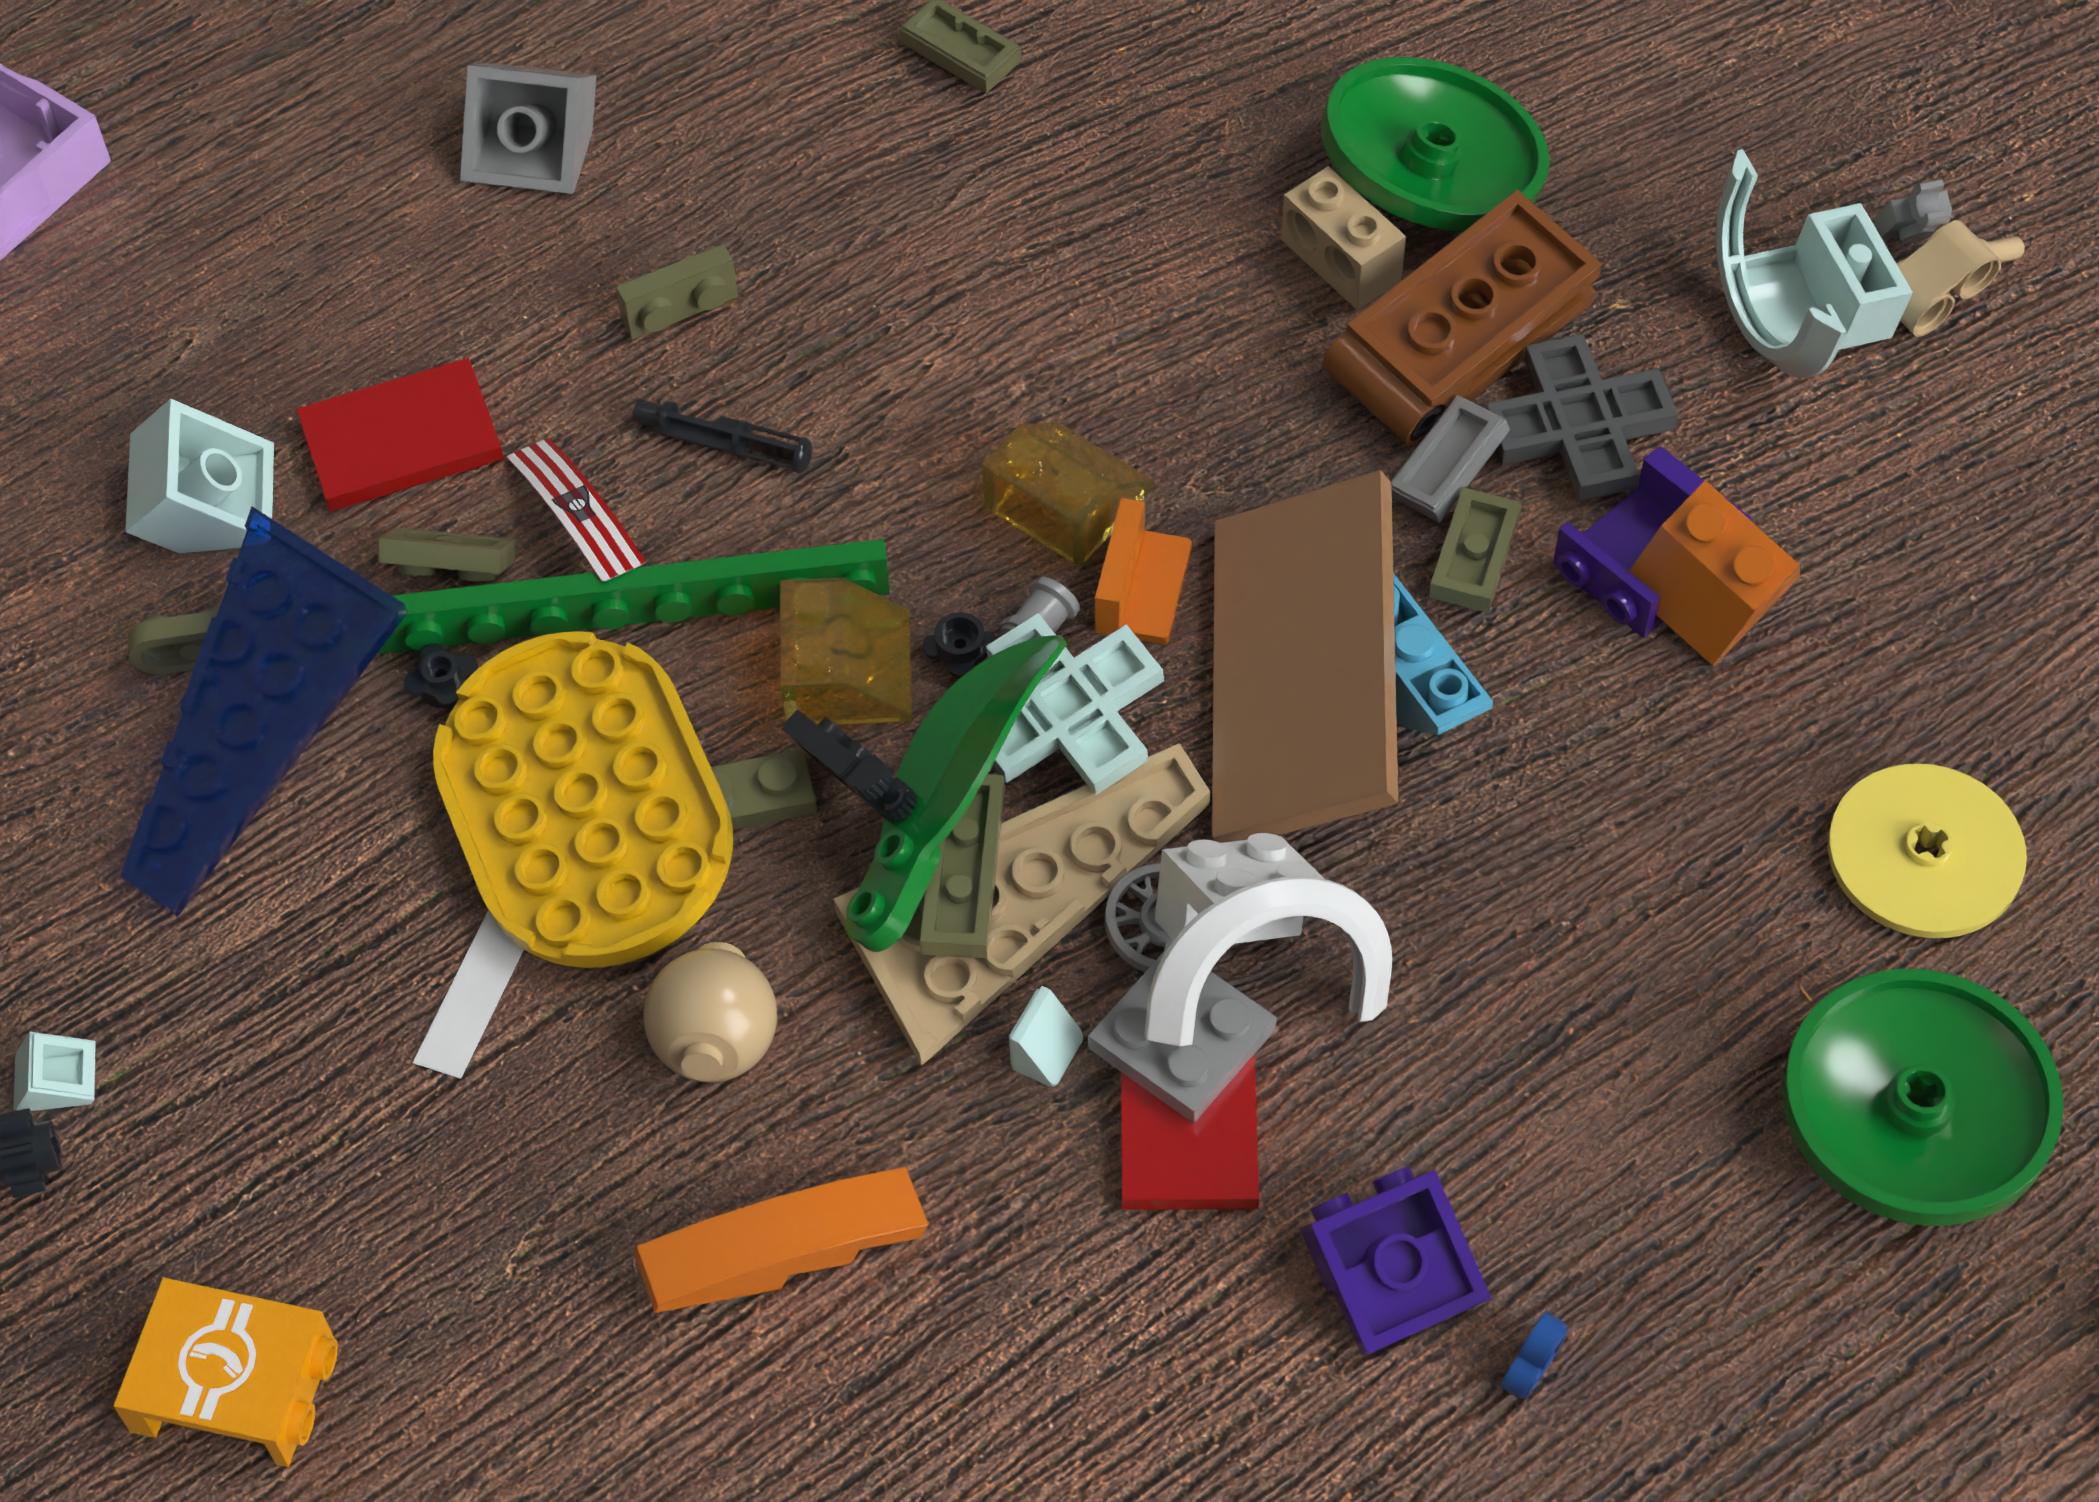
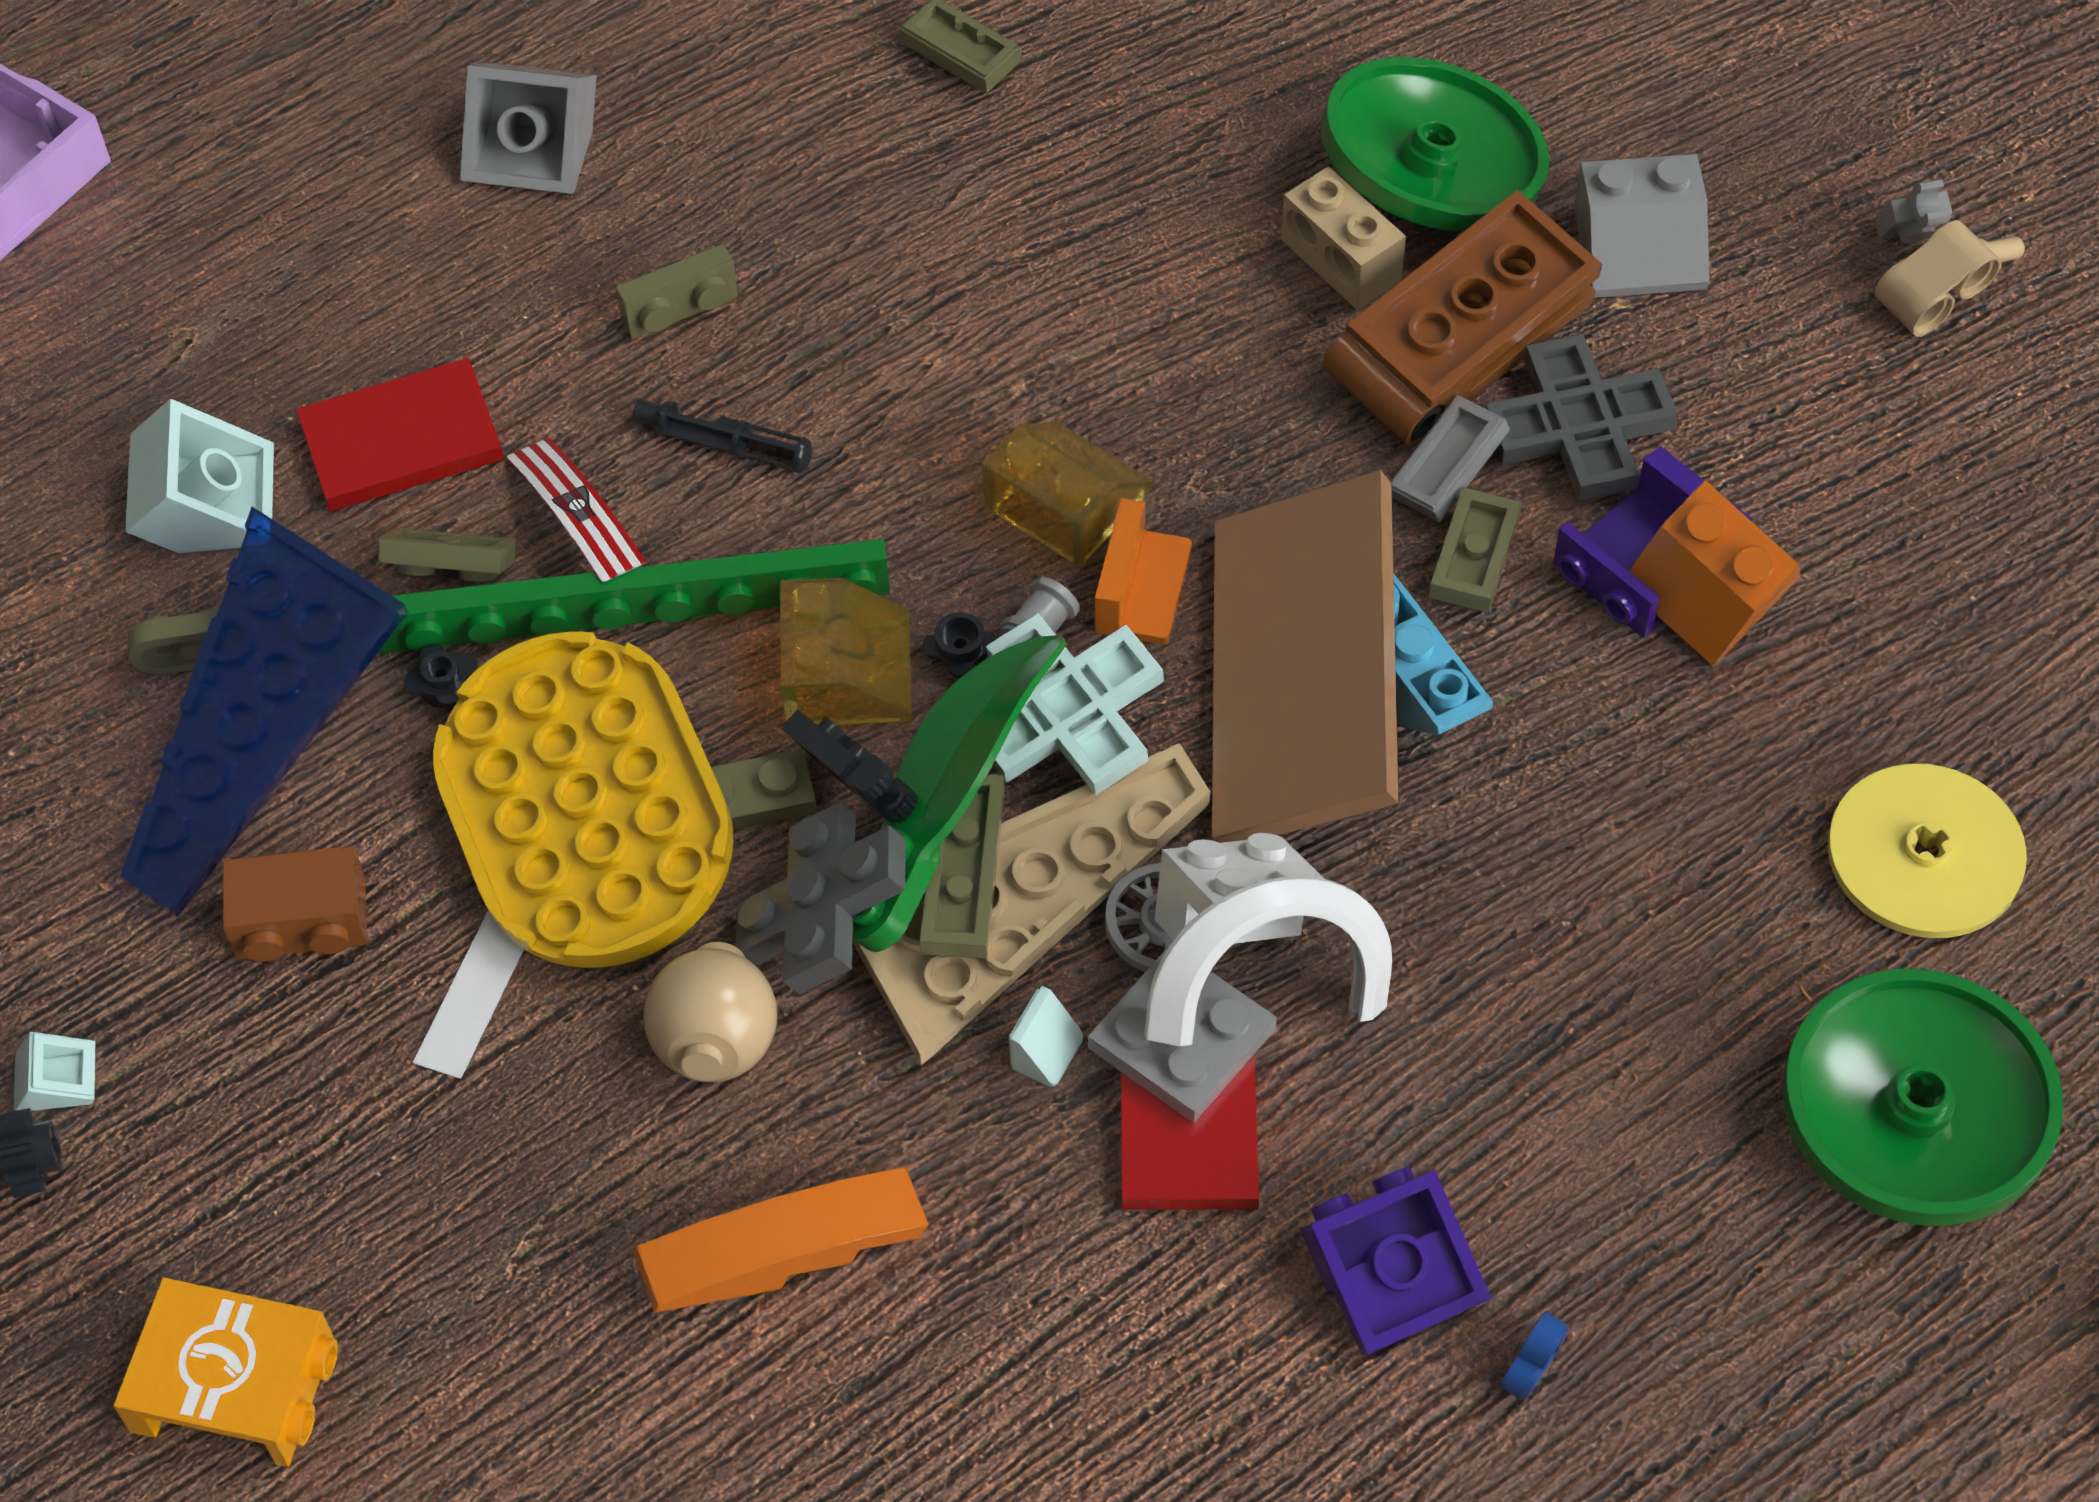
(294, 903): none -> dark orange brick
(824, 888): none -> dark grey plate
(1644, 224): none -> light grey slope
(1808, 297): light aqua piece -> none

